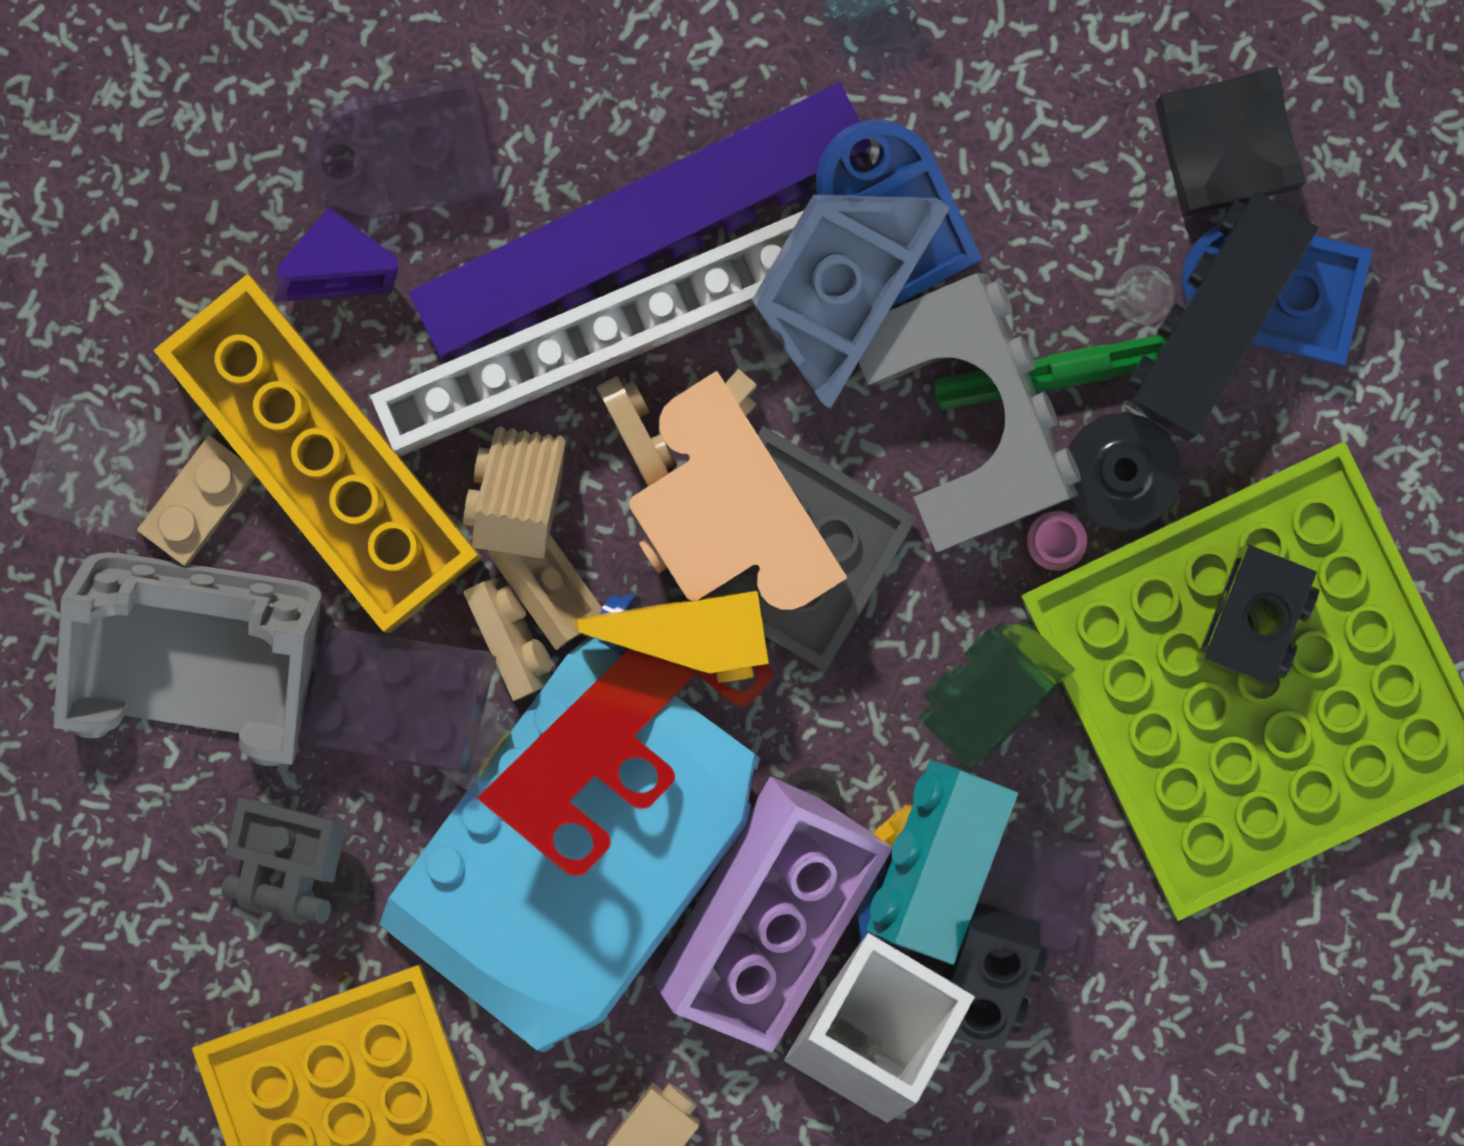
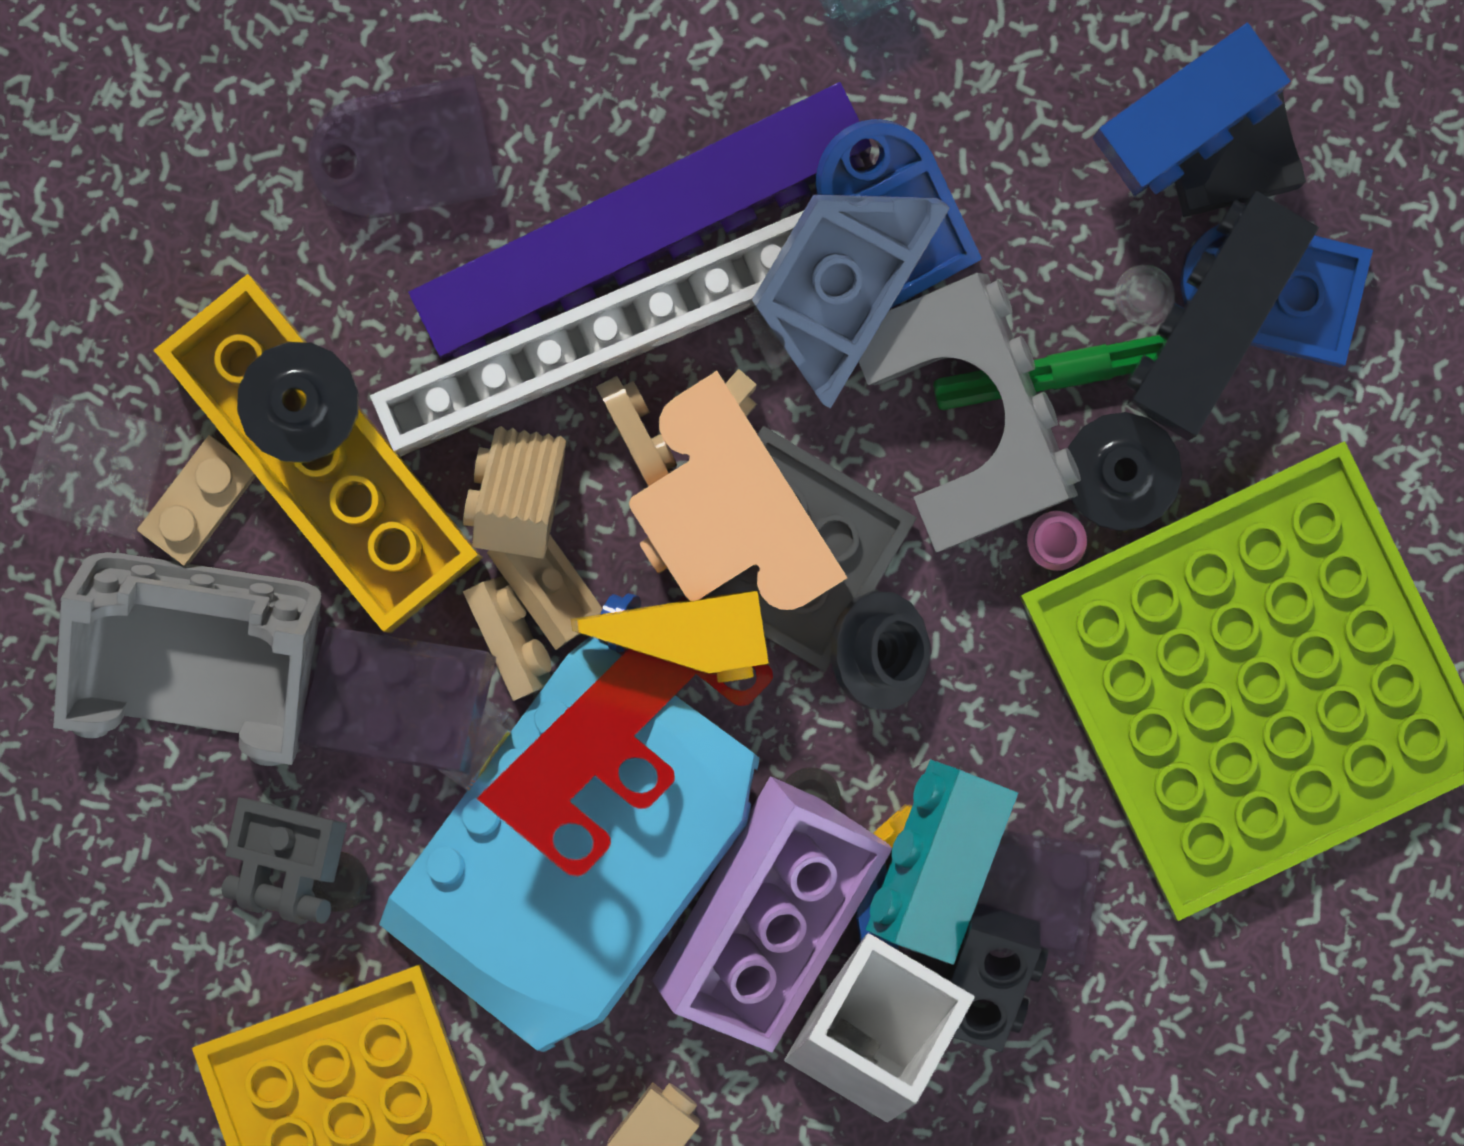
(320, 424): none -> black piece
(334, 262): dark purple slope -> none
(880, 650): none -> black piece
(990, 698): clear green brick -> none
(1193, 112): none -> blue brick
(1229, 638): black brick -> none

